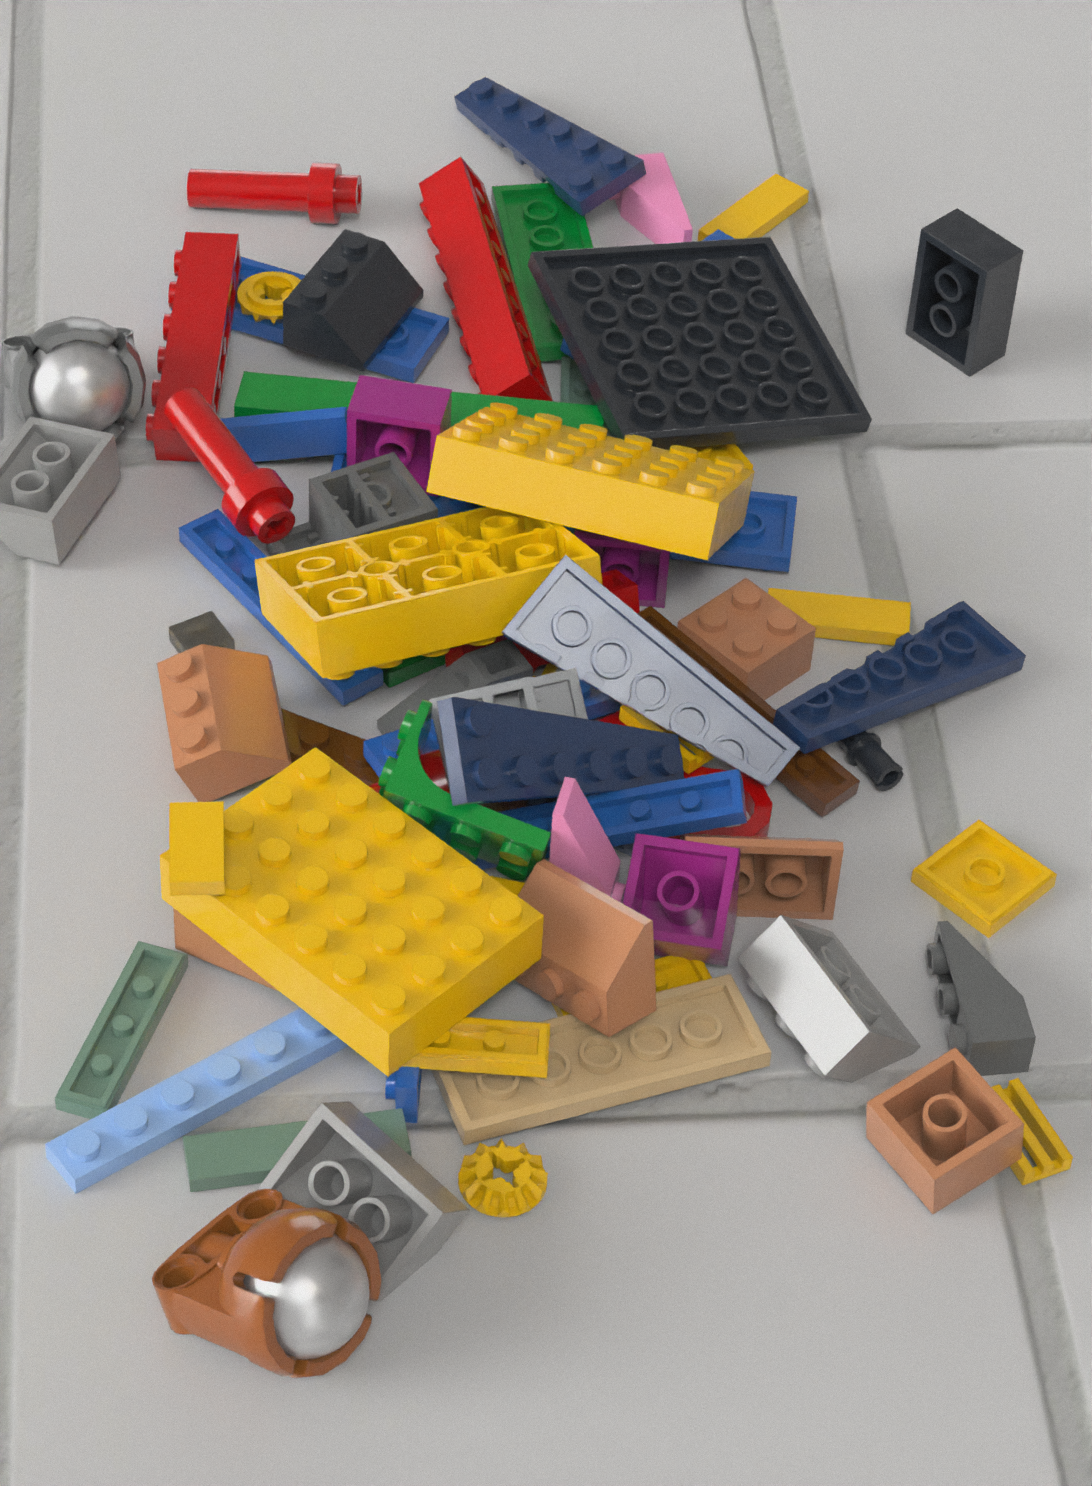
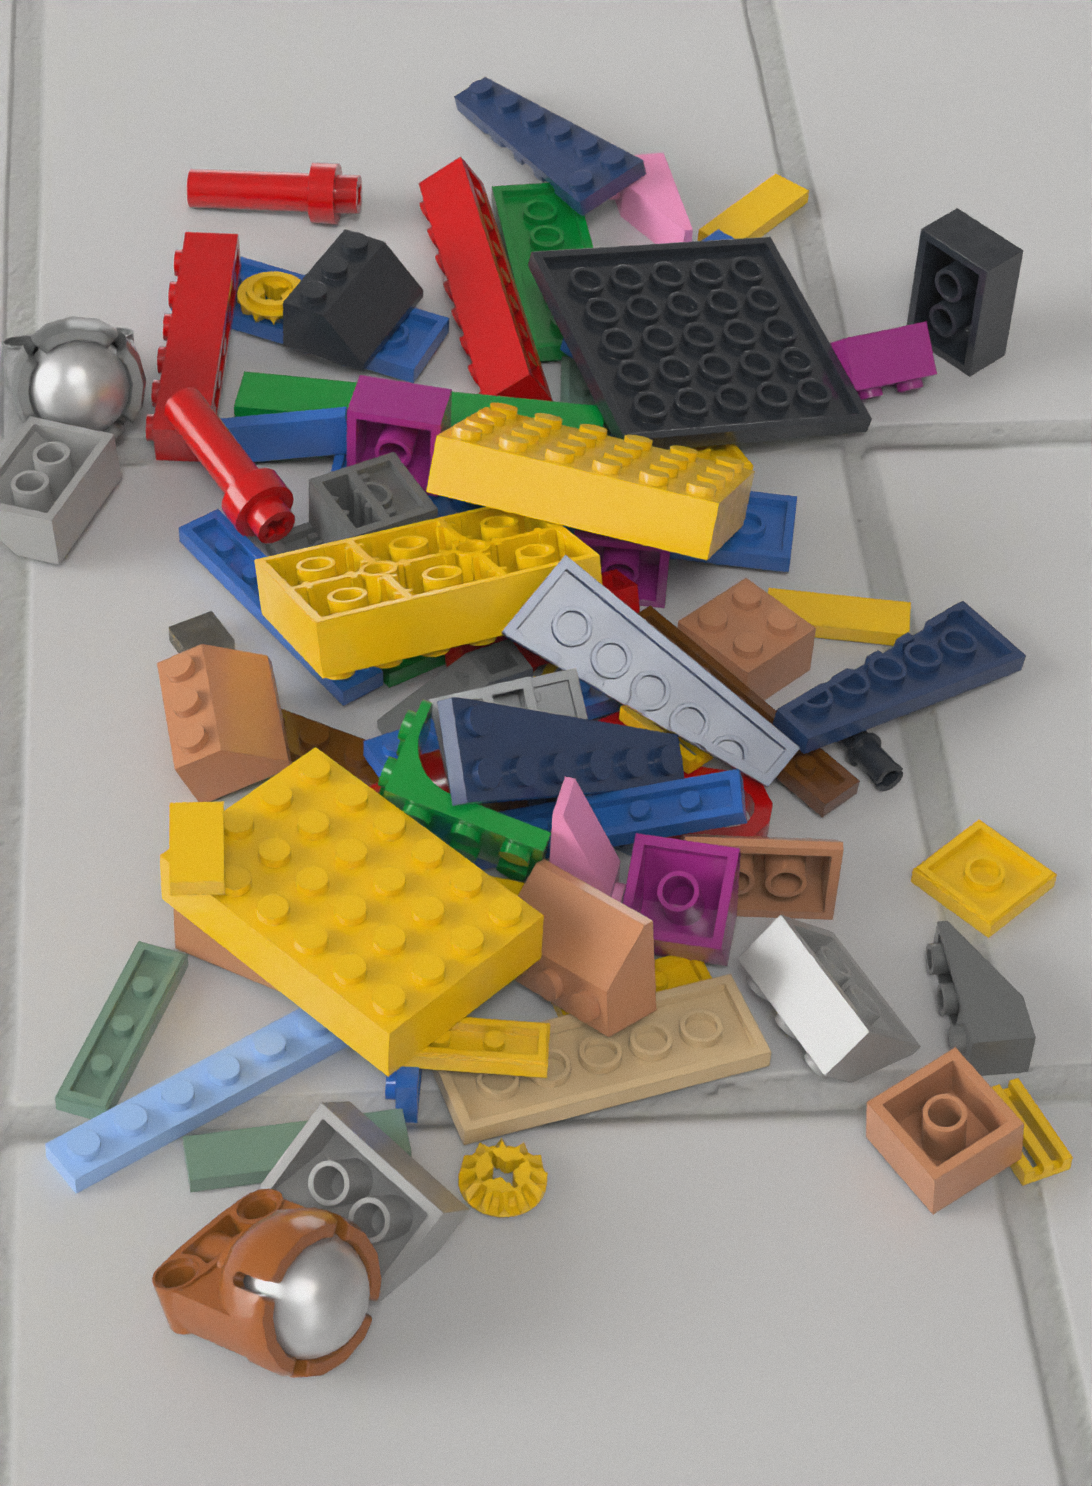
(887, 358): none -> magenta slope

